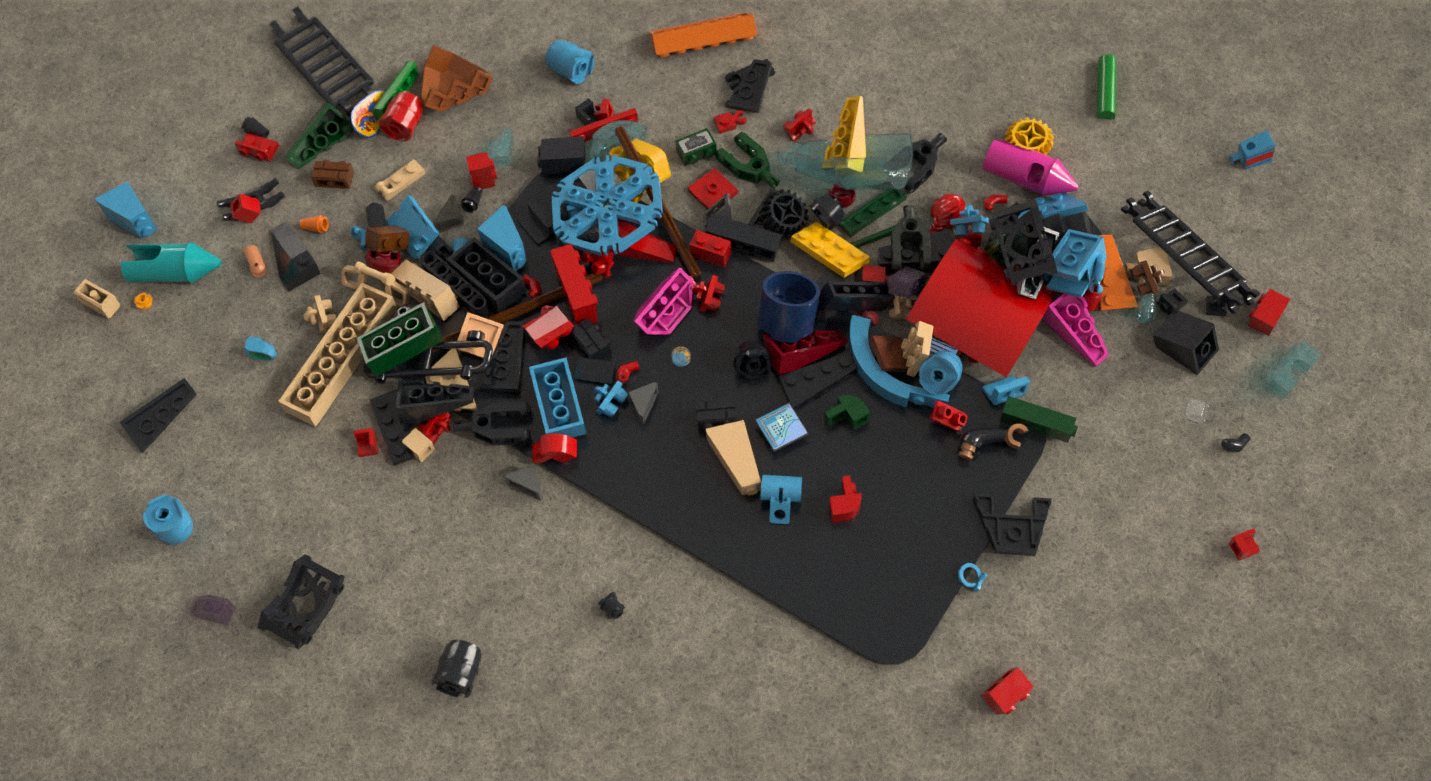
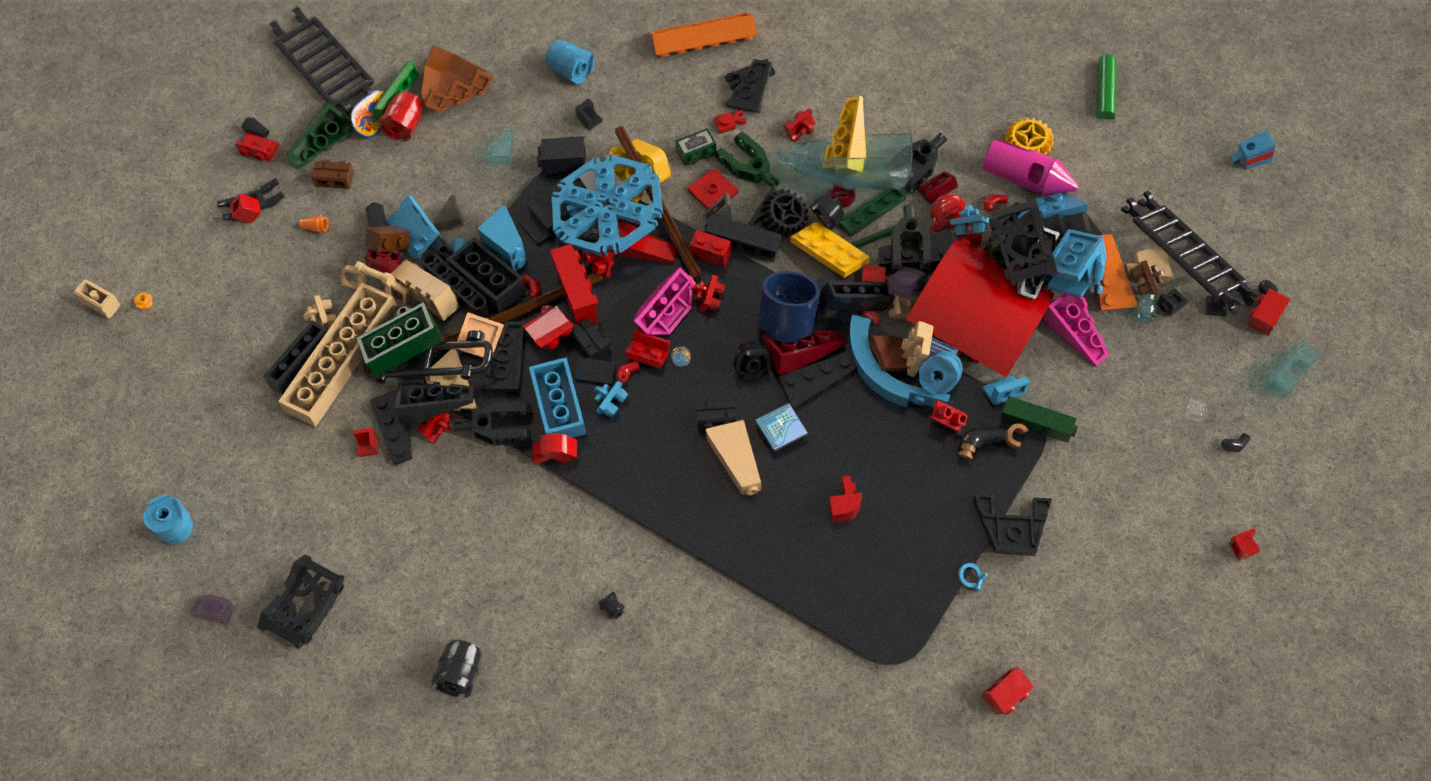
(125, 210): dark azure slope -> none
(156, 415): black wing -> none
(168, 263): teal piece -> none
(256, 262): nougat piece -> none
(259, 349): dark azure rock -> none
(292, 258): black wedge -> none
(295, 356): none -> black brick
(360, 234): dark azure arm -> none
(400, 180): tan plate -> none
(419, 445): tan panel -> none
(471, 200): black cone -> none
(482, 170): red brick -> none
(525, 481): dark grey slope -> none
(589, 130): red plate -> none
(605, 109): red tile -> none
(606, 137): clear light blue arch -> none
(643, 399): dark grey slope -> none
(648, 349): none -> red bracket
(780, 493): dark azure piece -> none
(850, 408): dark green brick -> none
(938, 186): none -> dark red slope
(1092, 299): red brick -> none
(1187, 340): black slope -> none
(1265, 285): none -> black cylinder

